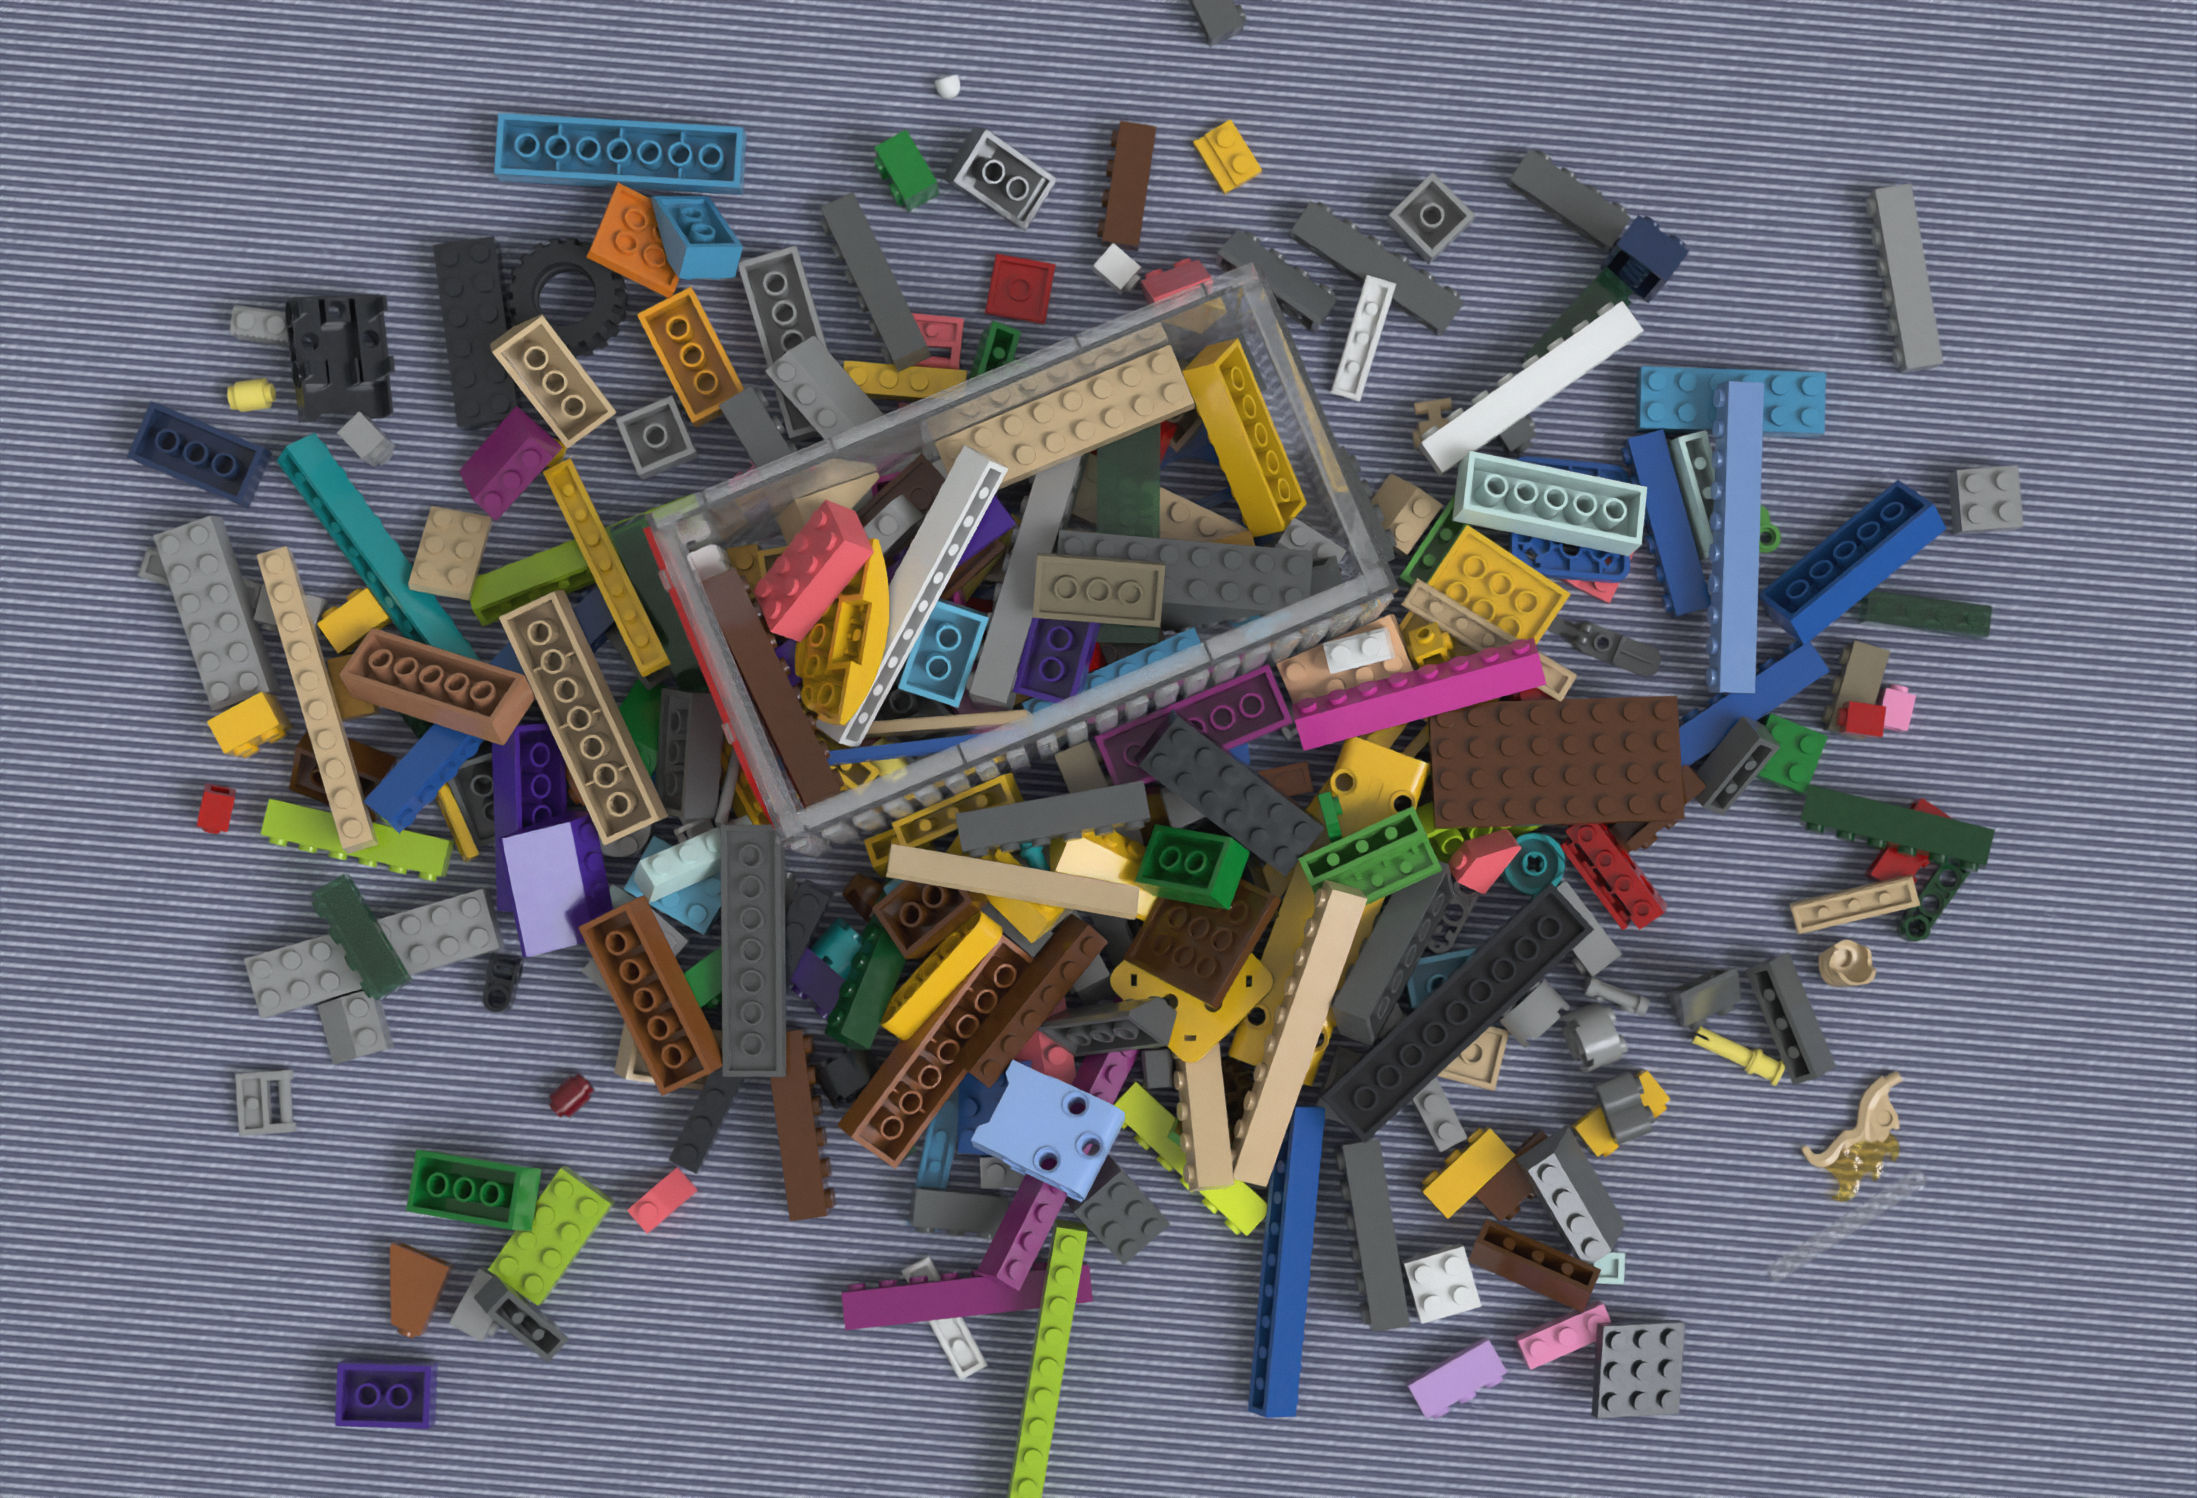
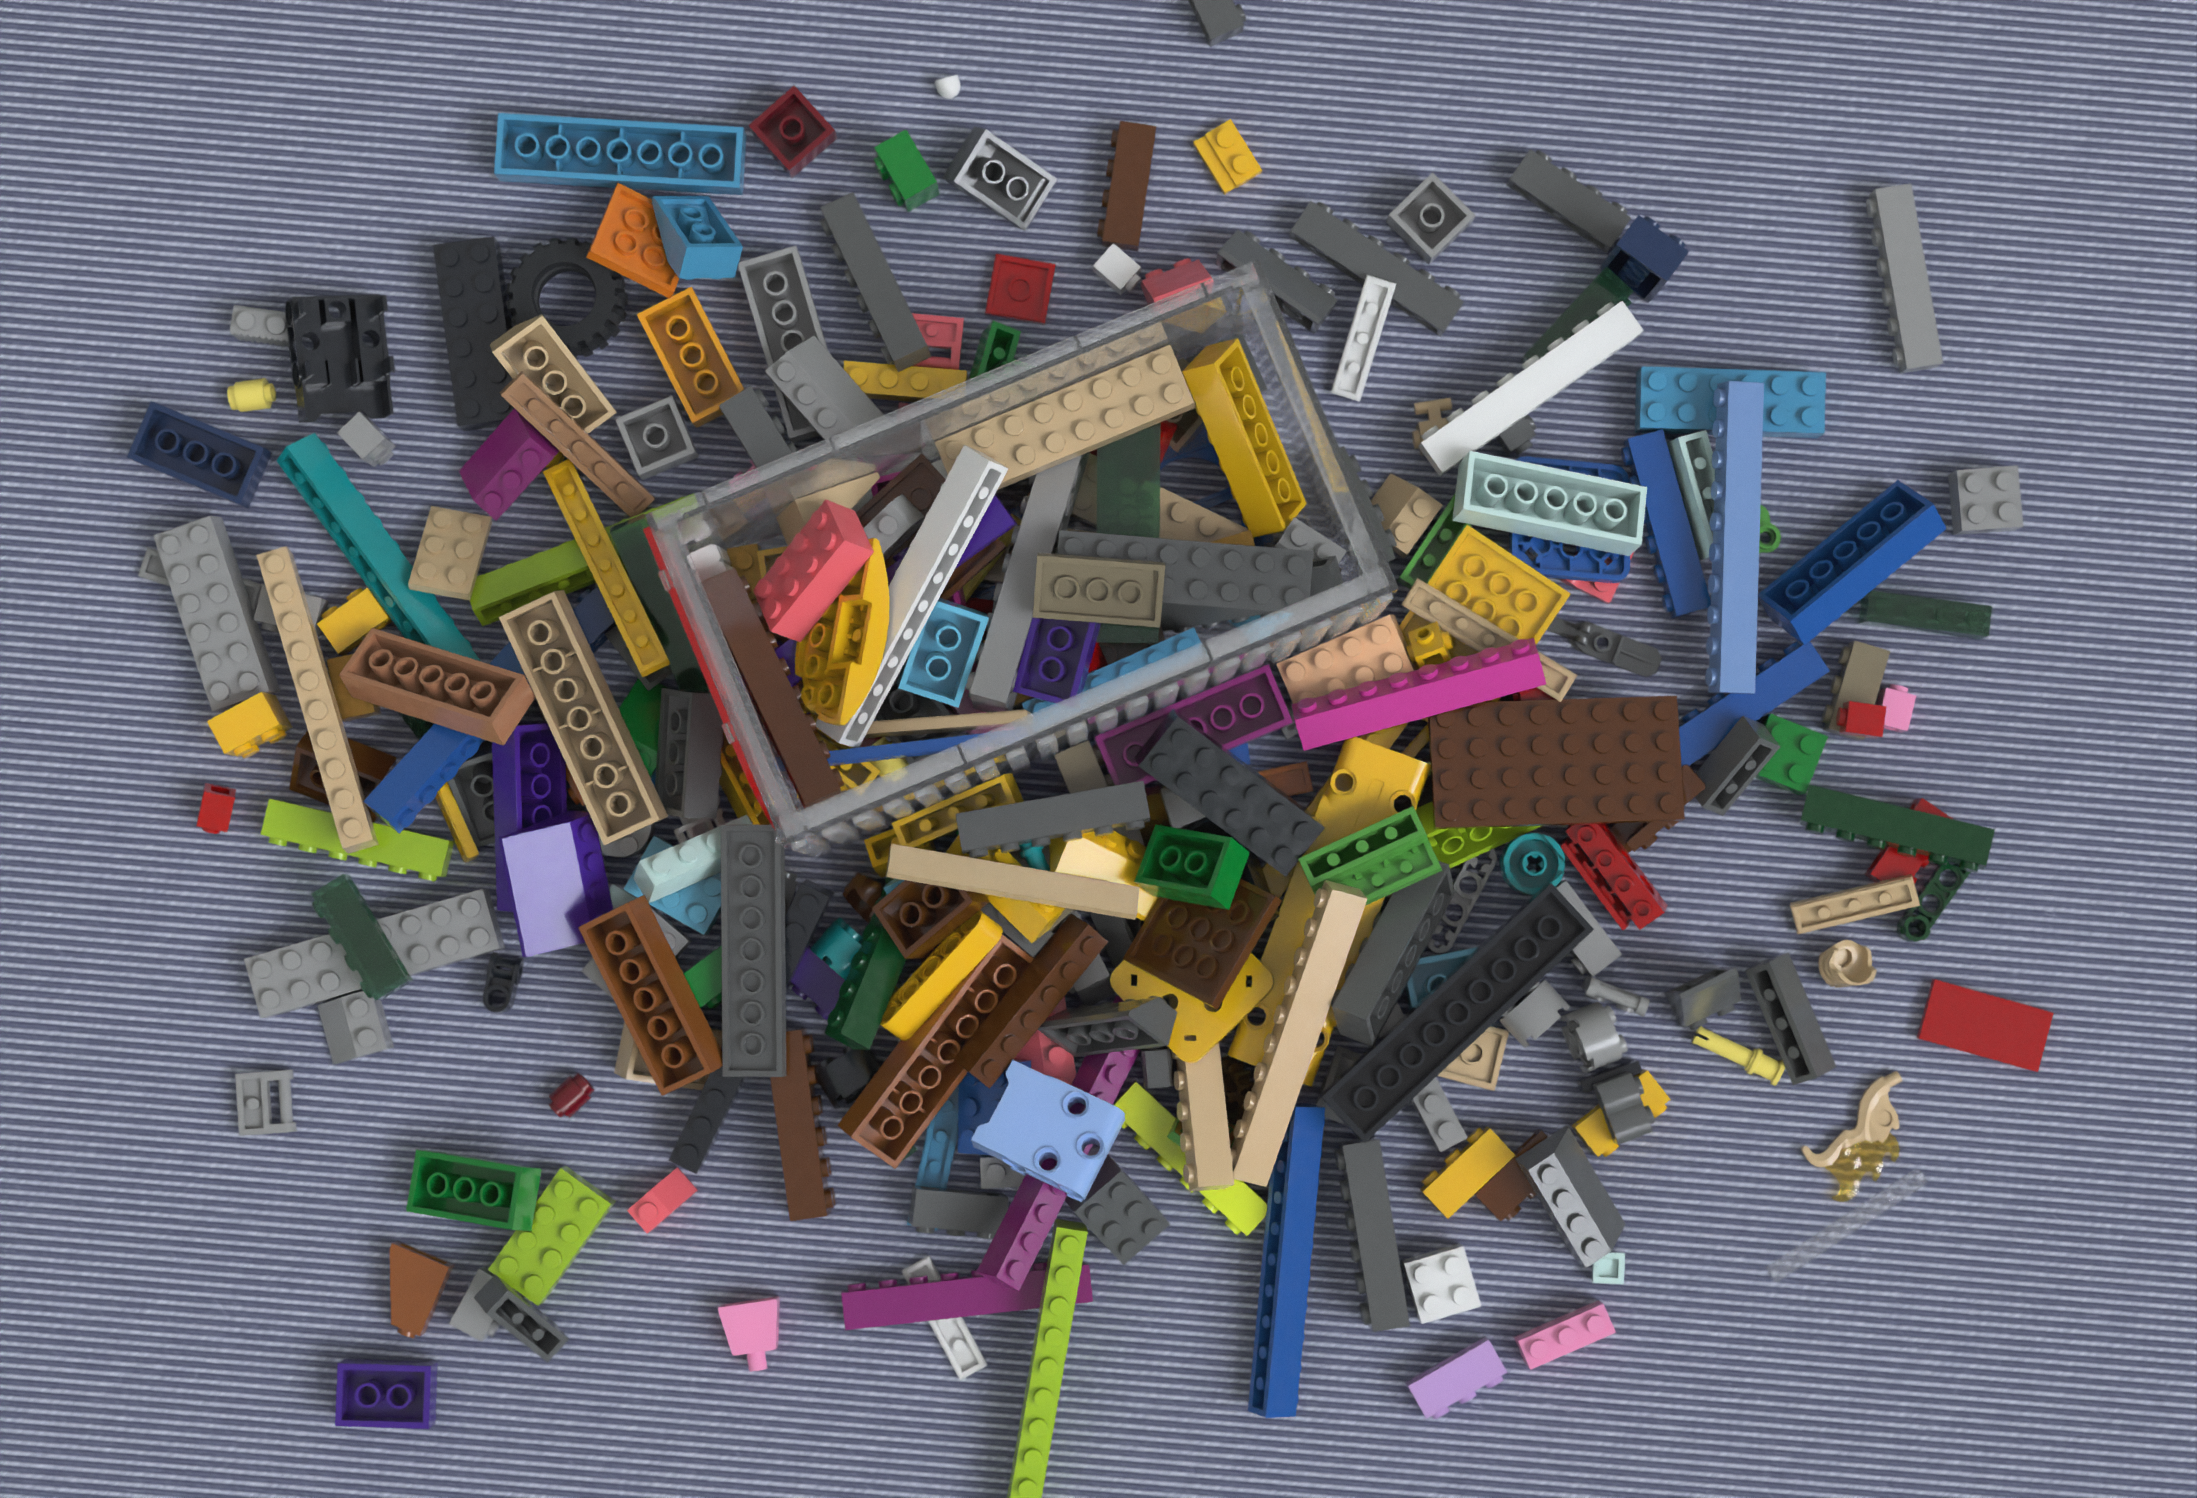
(577, 445): none -> medium nougat plate
(728, 790): light grey bar -> none
(752, 1329): none -> bright pink torso
(793, 131): none -> dark red brick
(1331, 809): green wing -> none
(1359, 650): white brick -> none
(1483, 859): coral slope -> none
(1534, 1265): reddish brown brick -> none
(1586, 1084): none -> black tile
(1638, 1368): plate -> none
(1985, 1025): none -> red tile

